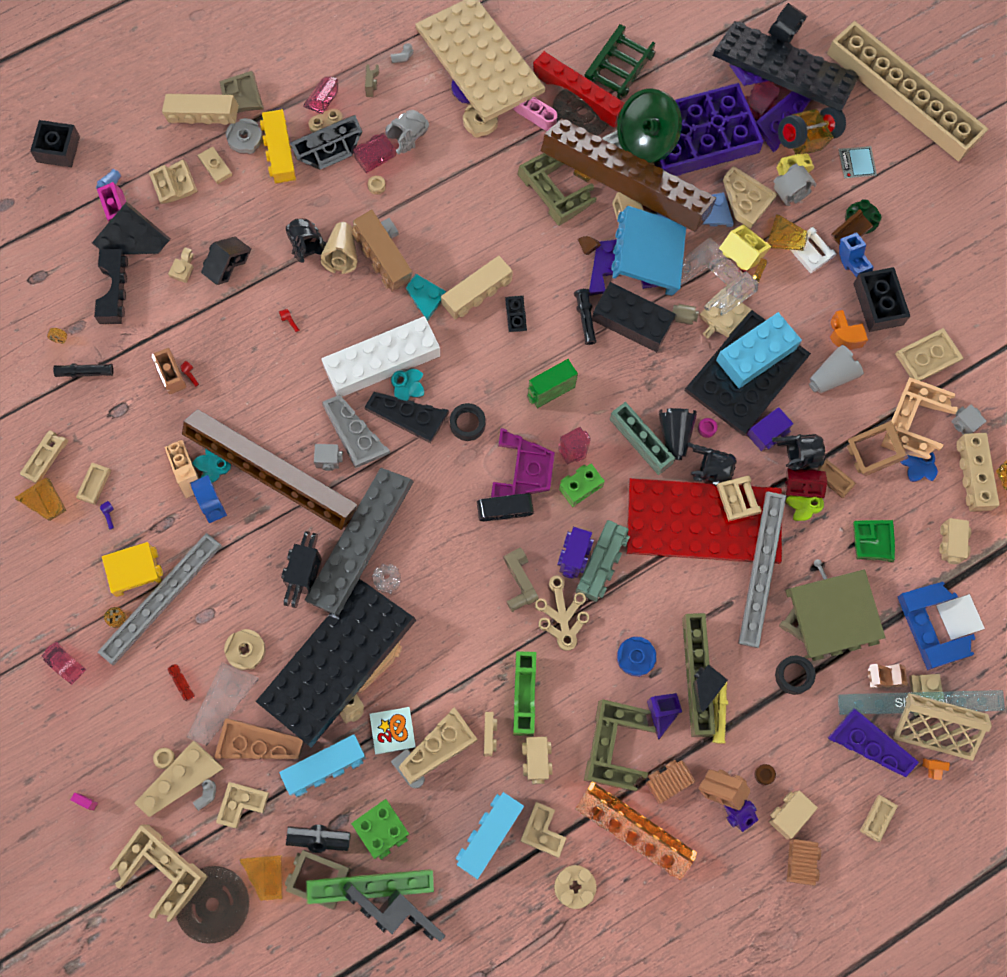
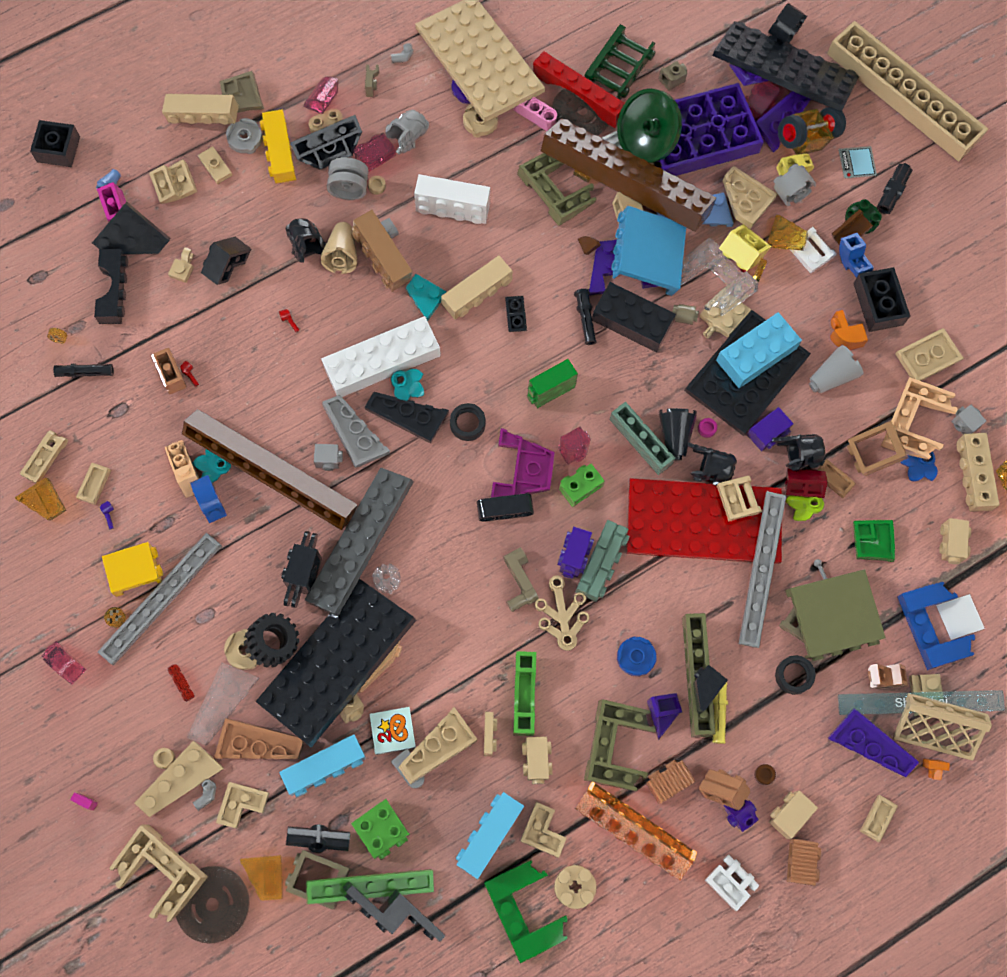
(282, 629): none -> black tyre
(347, 178): none -> light grey wheel
(452, 199): none -> white brick
(524, 943): none -> green wedge
(673, 75): none -> dark tan brick
(728, 887): none -> white plate
(894, 188): none -> black piece

